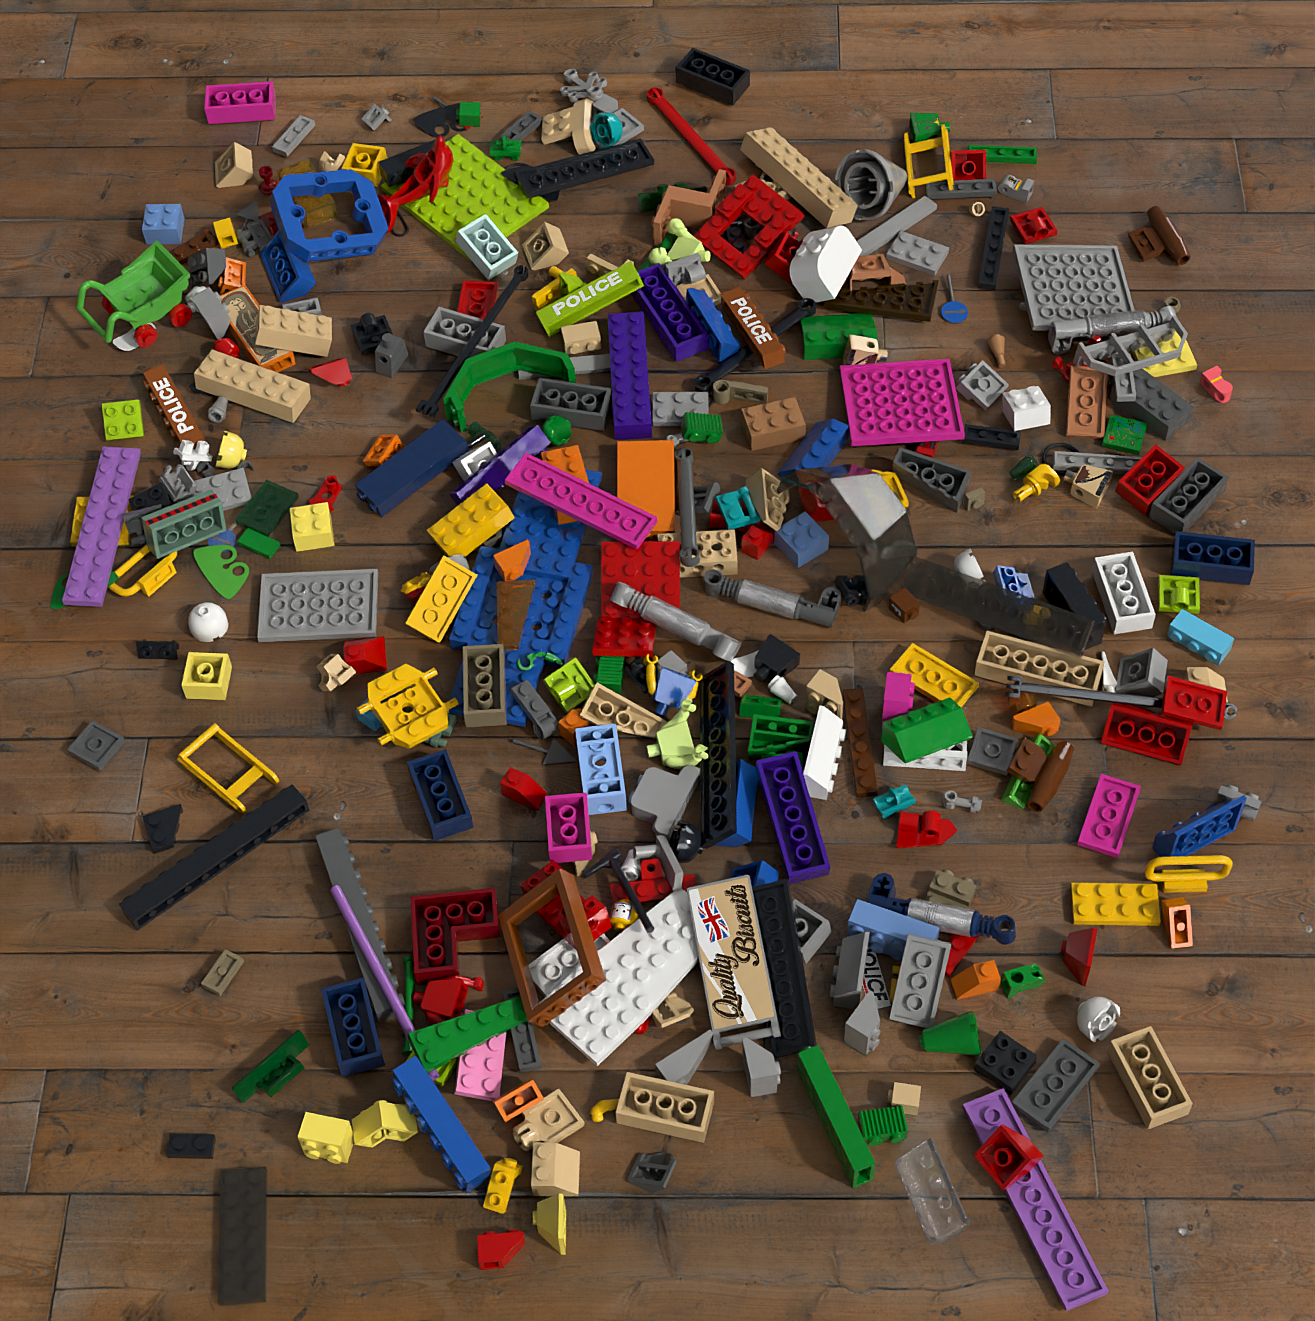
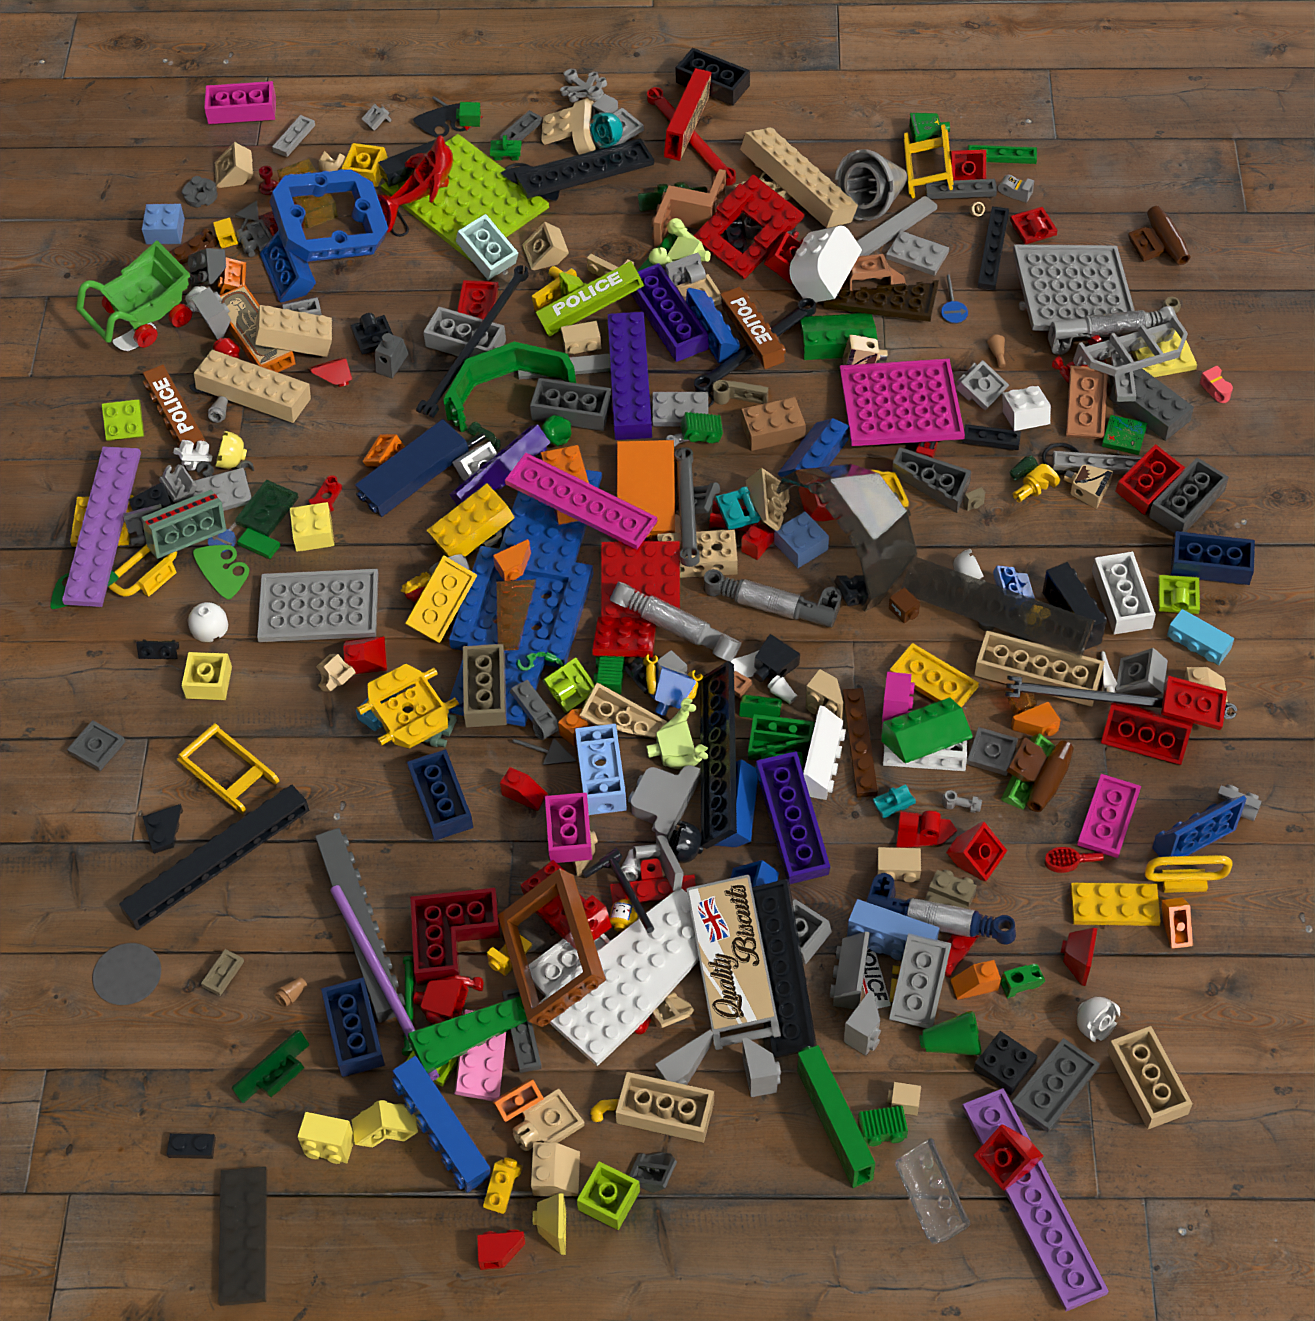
(126, 974): none -> flat silver sticker
(207, 190): none -> dark grey plate
(289, 993): none -> medium nougat cone
(500, 959): none -> yellow bracket
(608, 1195): none -> lime brick
(687, 114): none -> red brick
(900, 863): none -> tan brick
(977, 851): none -> red slope
(1067, 859): none -> red piece

